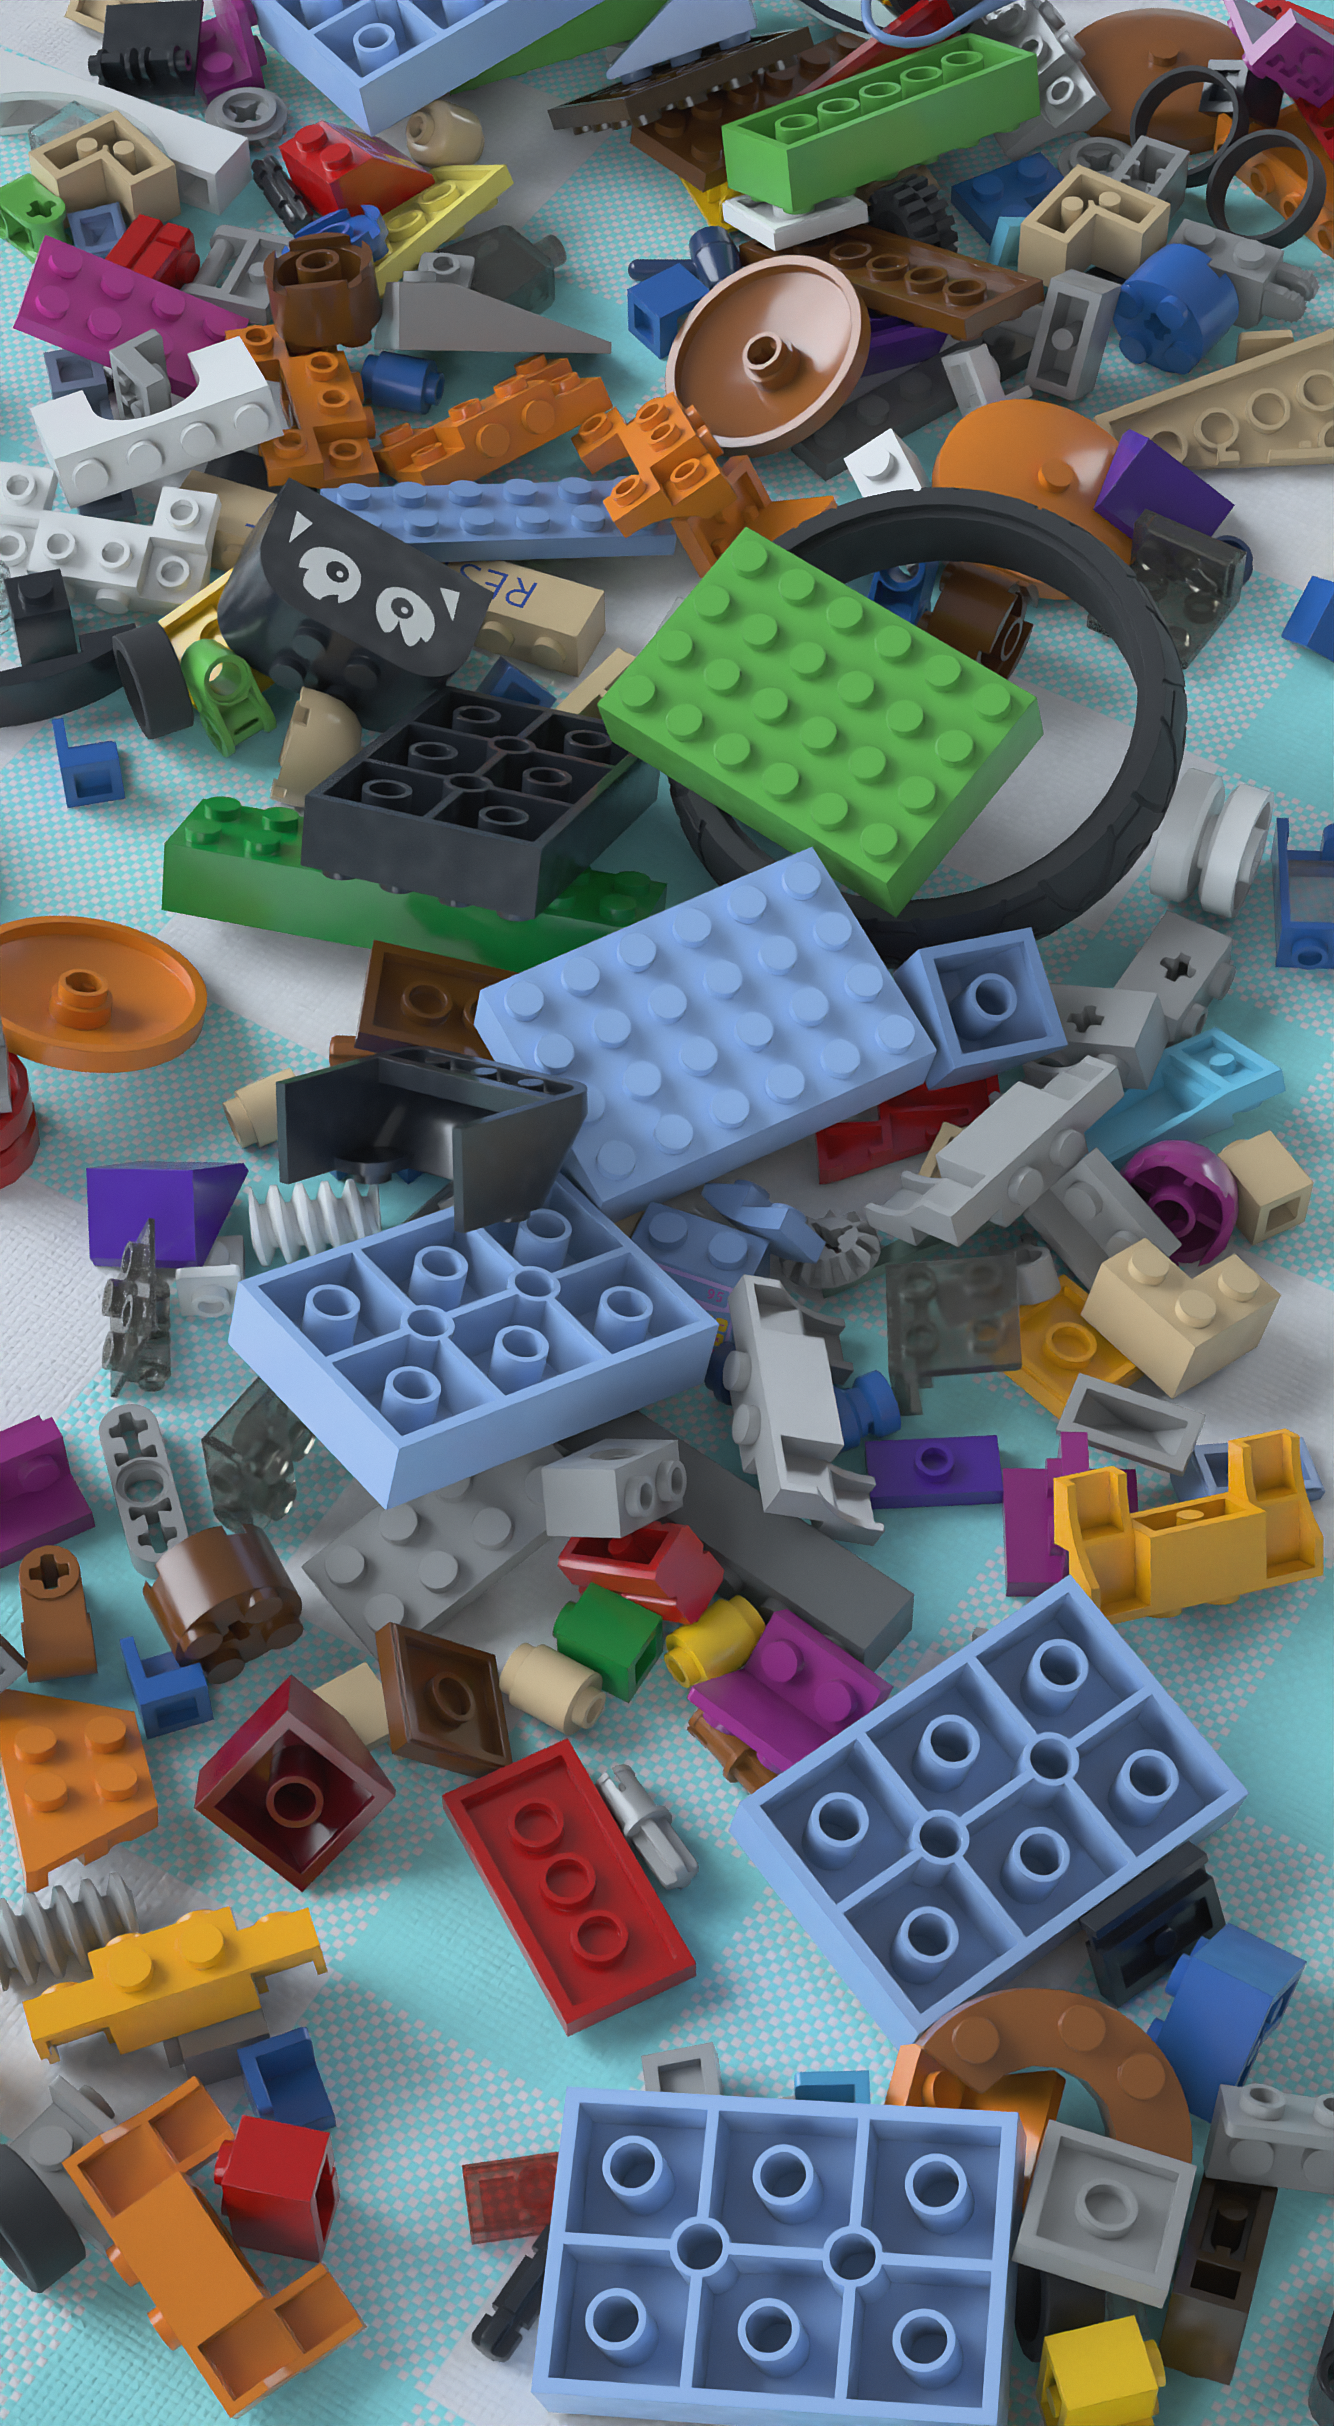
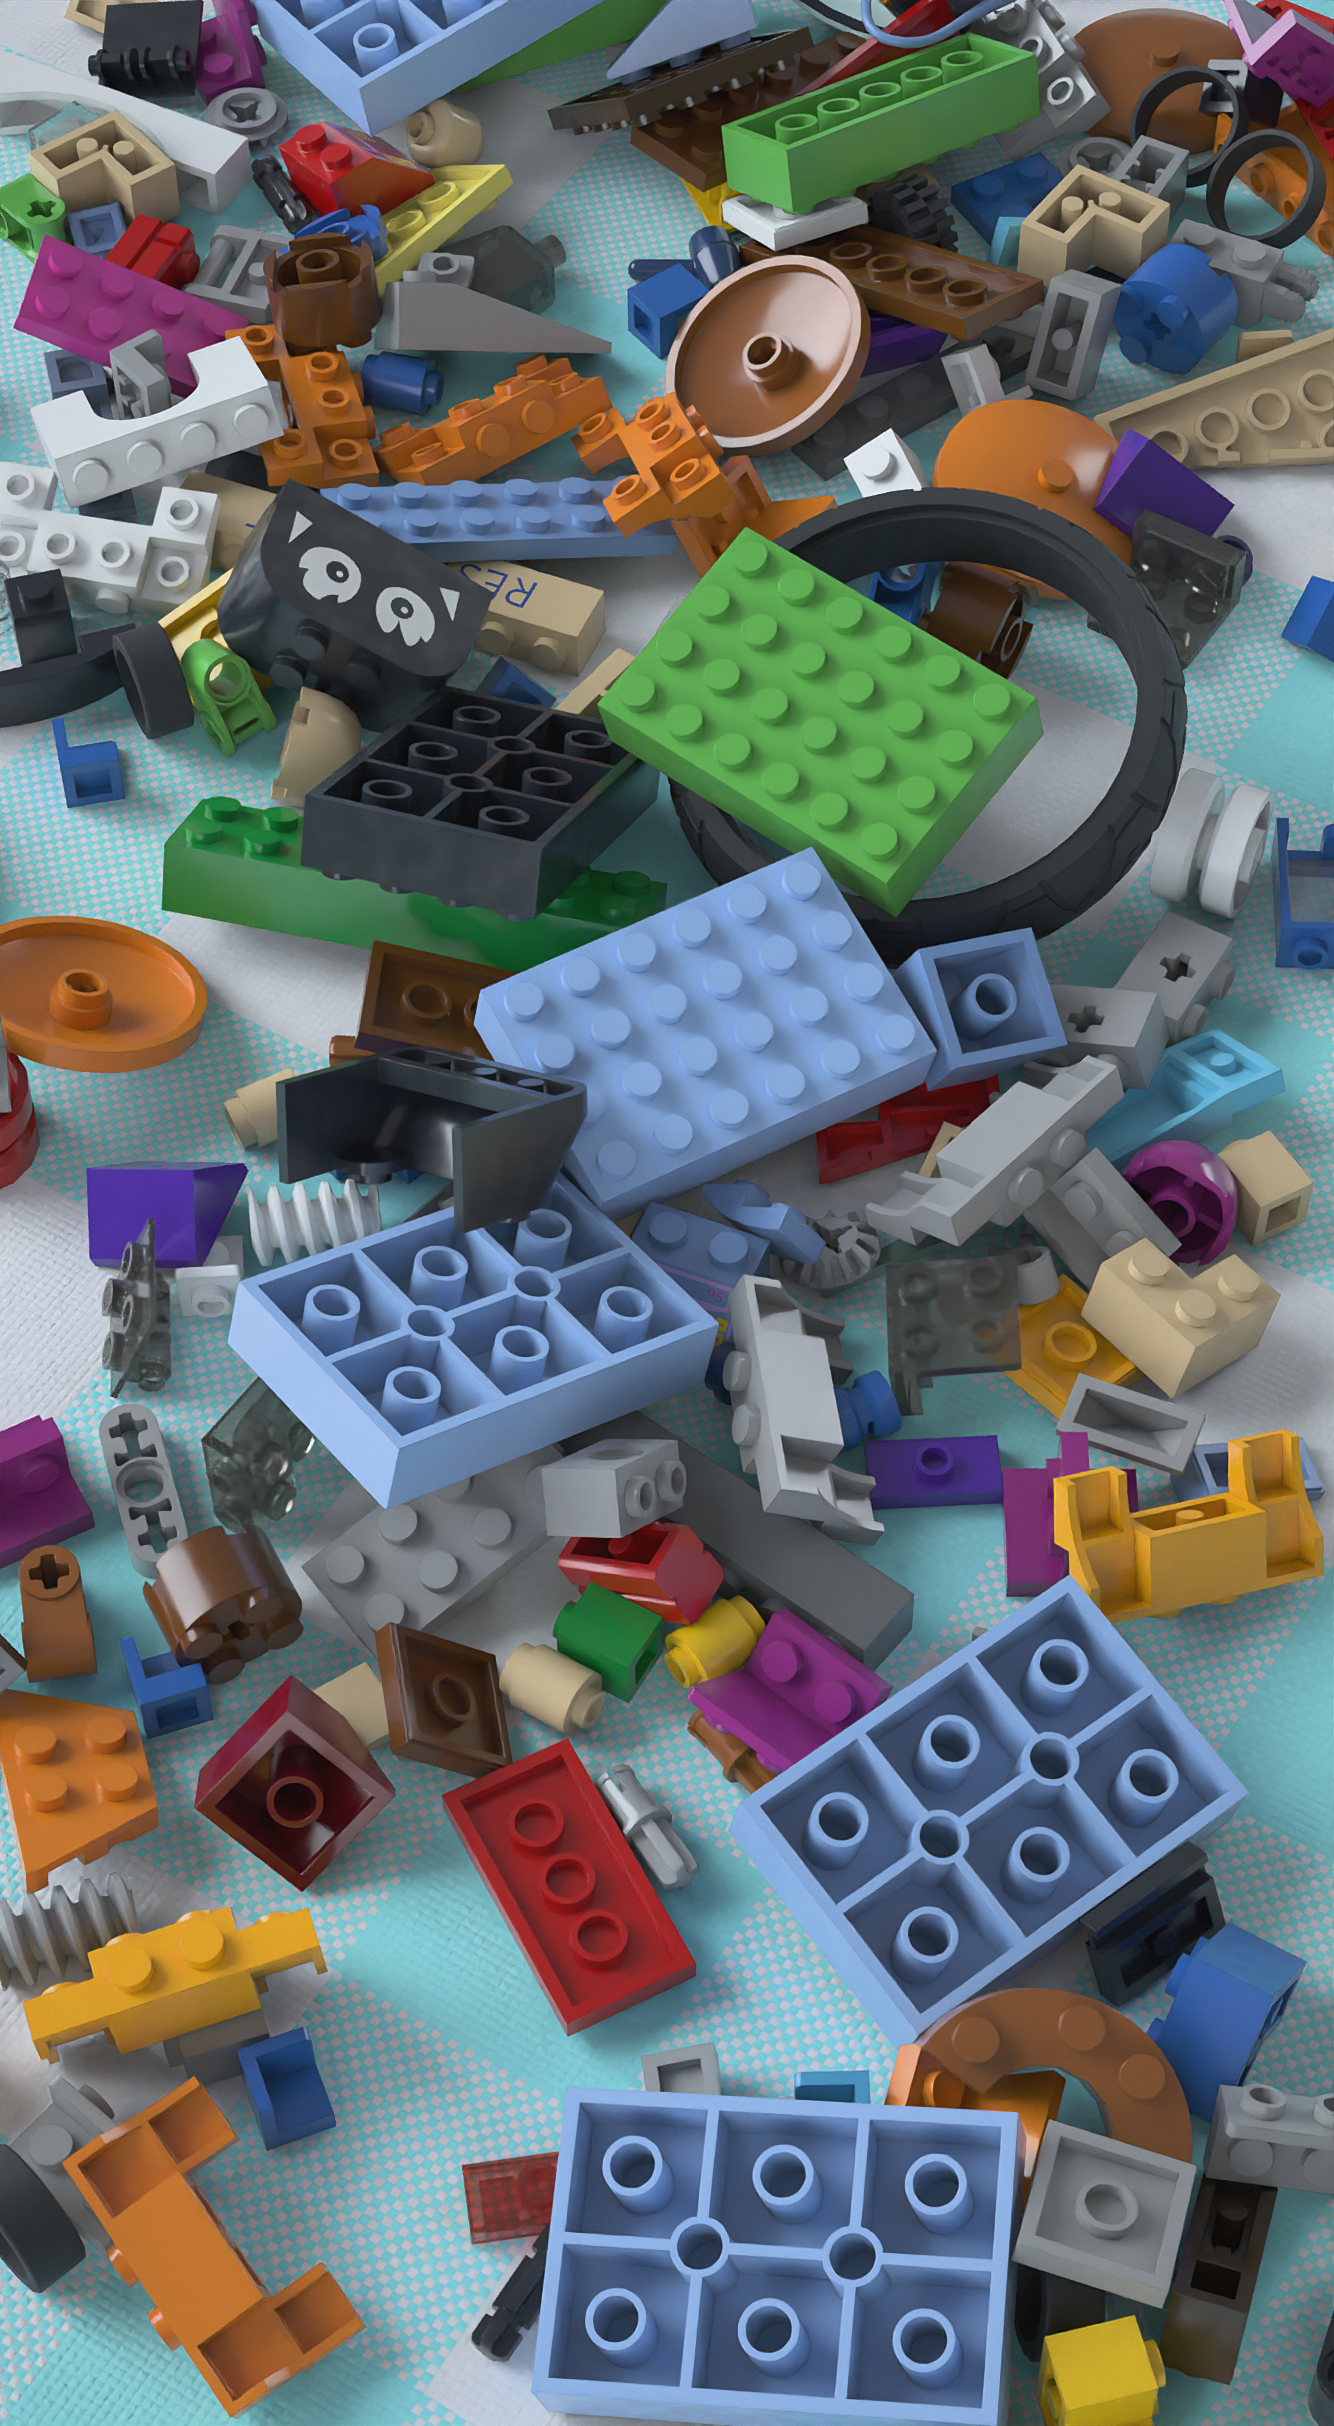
(278, 2188): red piece -> none

